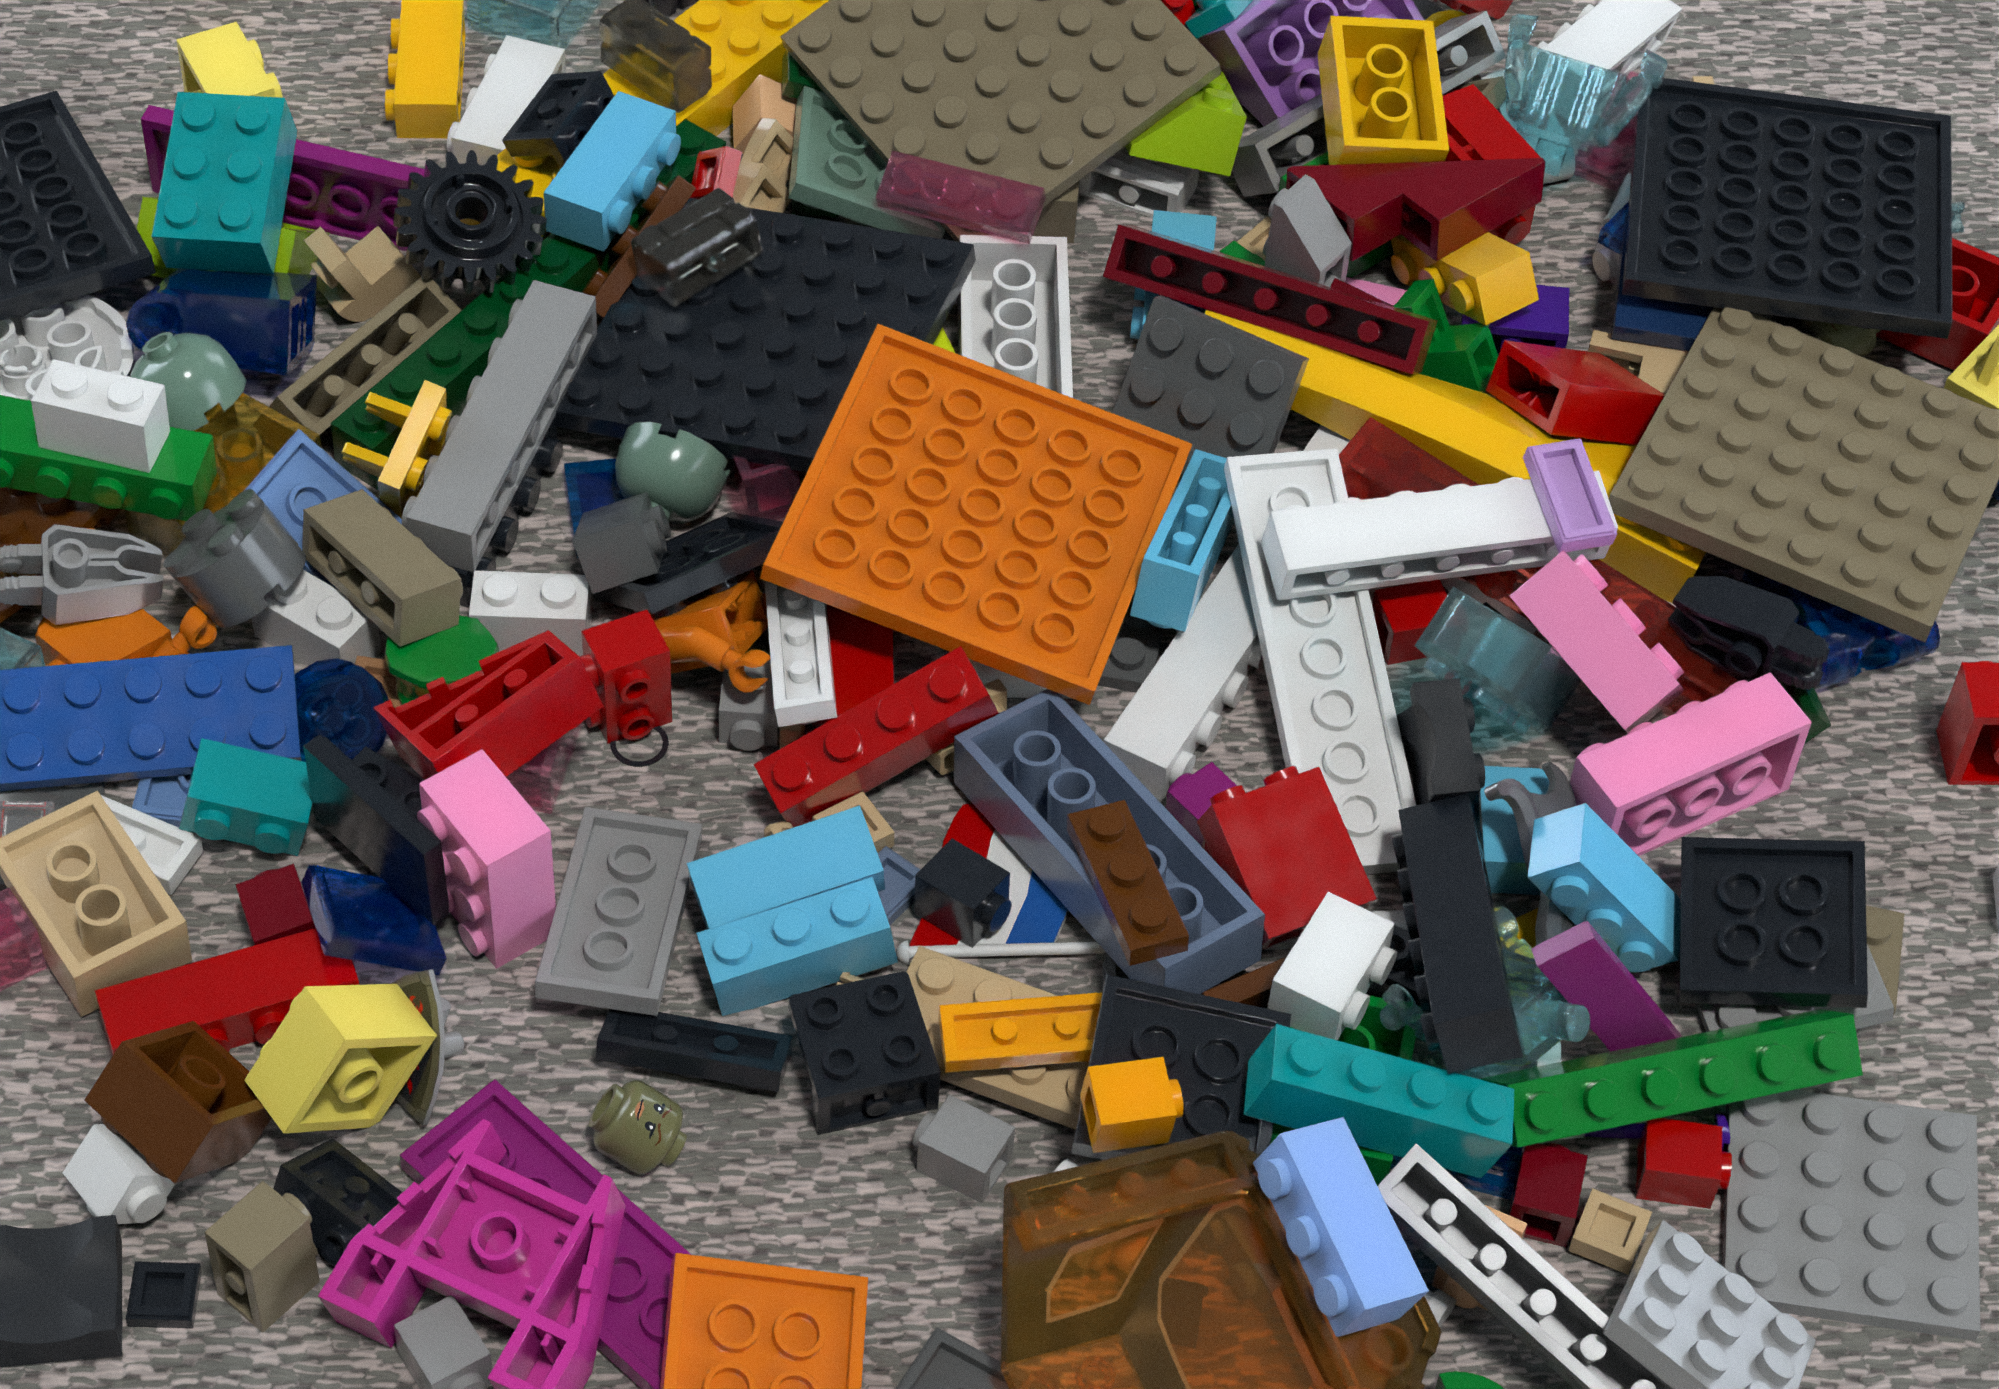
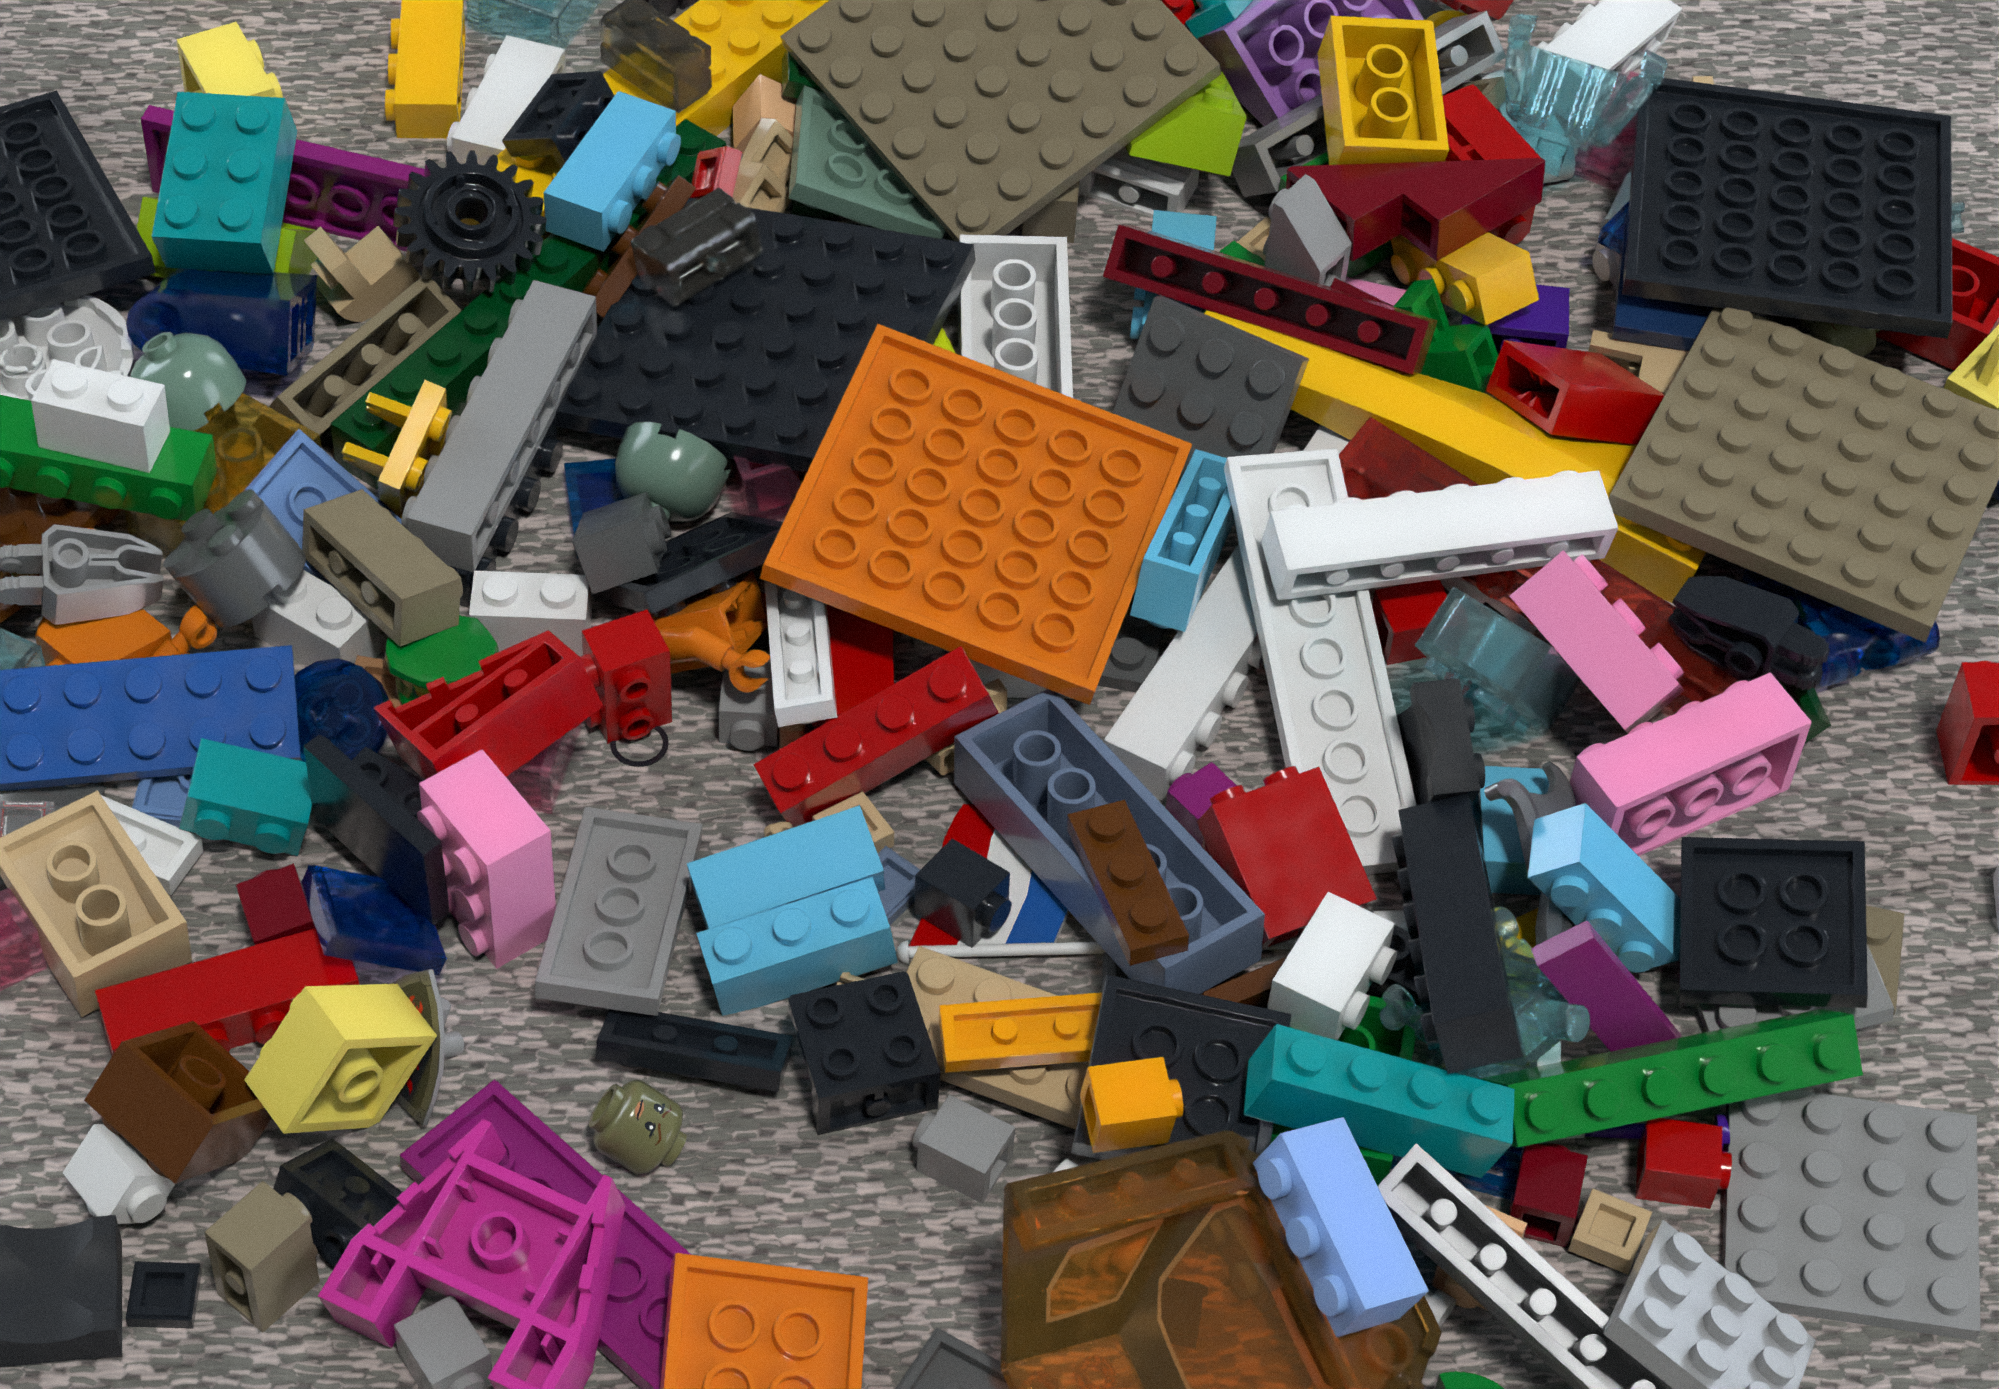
(961, 197): clear pink plate -> none
(1569, 495): lavender tile -> none

